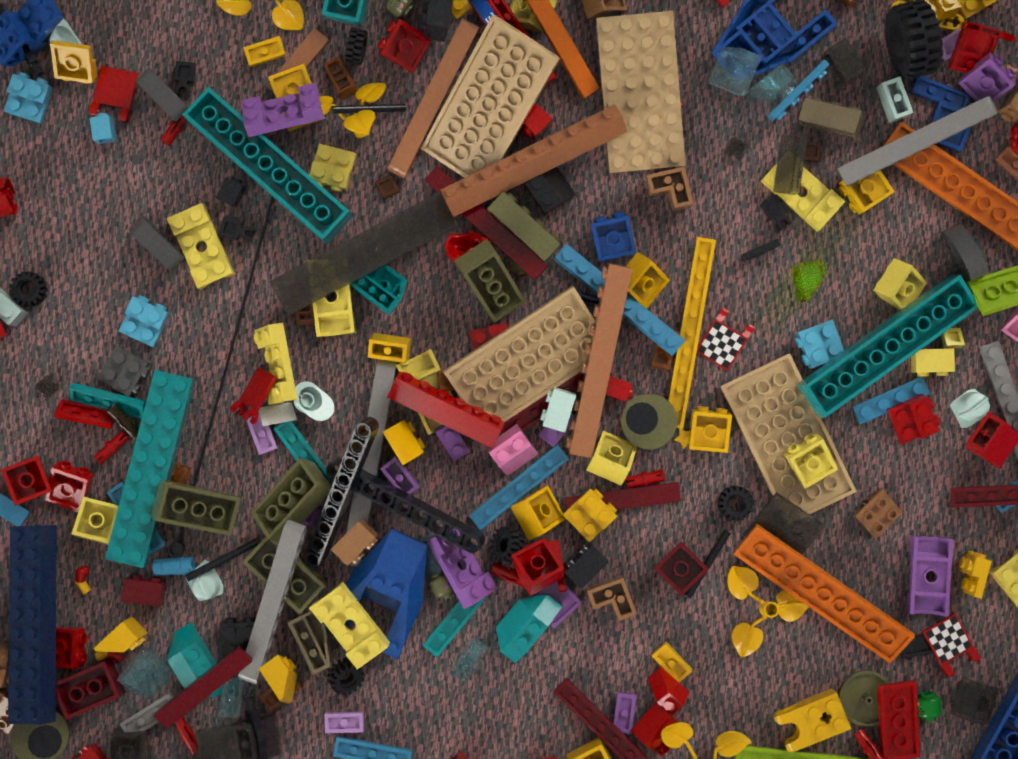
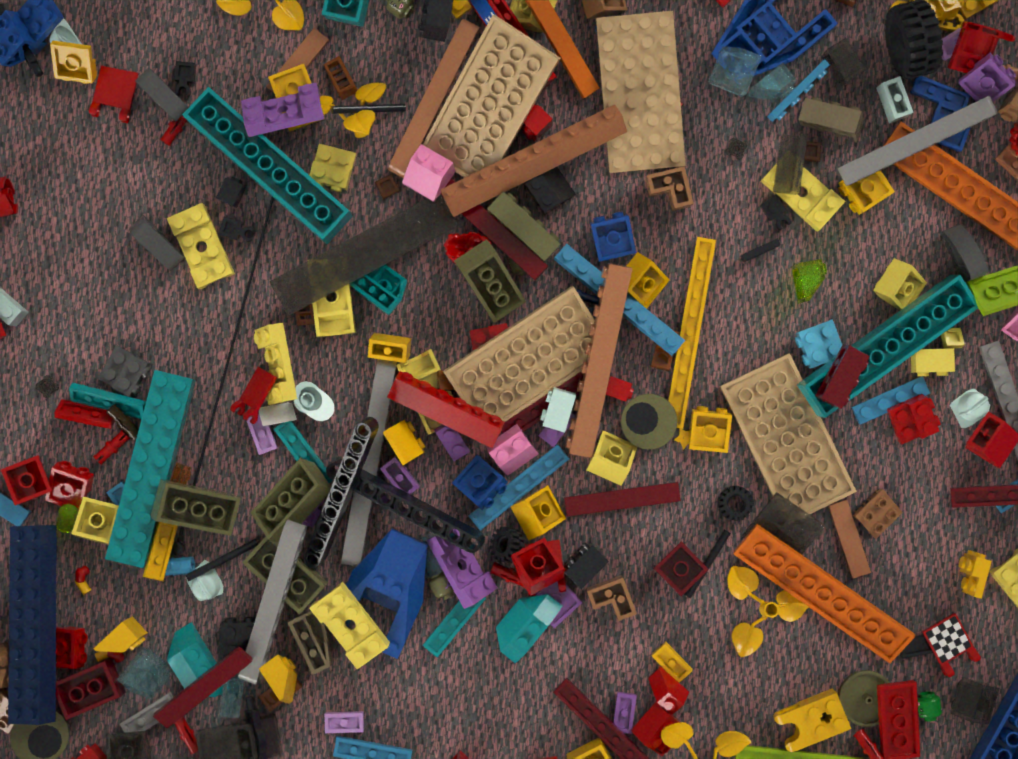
(18, 283): black tyre -> none
(28, 97): medium azure plate -> none
(66, 518): none -> clear neon green brick
(103, 128): medium azure brick -> none
(143, 591): dark red brick -> none
(144, 320): medium azure plate -> none
(160, 551): none -> yellow tile
(264, 51): yellow plate -> none
(349, 684): black tyre -> none
(352, 544): medium nougat brick -> none
(356, 46): black tyre -> none
(403, 45): red plate -> none
(428, 173): none -> bright pink slope
(468, 659): clear light blue slope -> none
(480, 483): none -> blue plate
(590, 514): yellow plate -> none
(645, 478): red pin -> none
(723, 343): flag -> none
(810, 460): light yellow plate -> none
(842, 376): none -> dark red brick
(849, 539): none -> nougat tile
(930, 555): medium lavender piece -> none

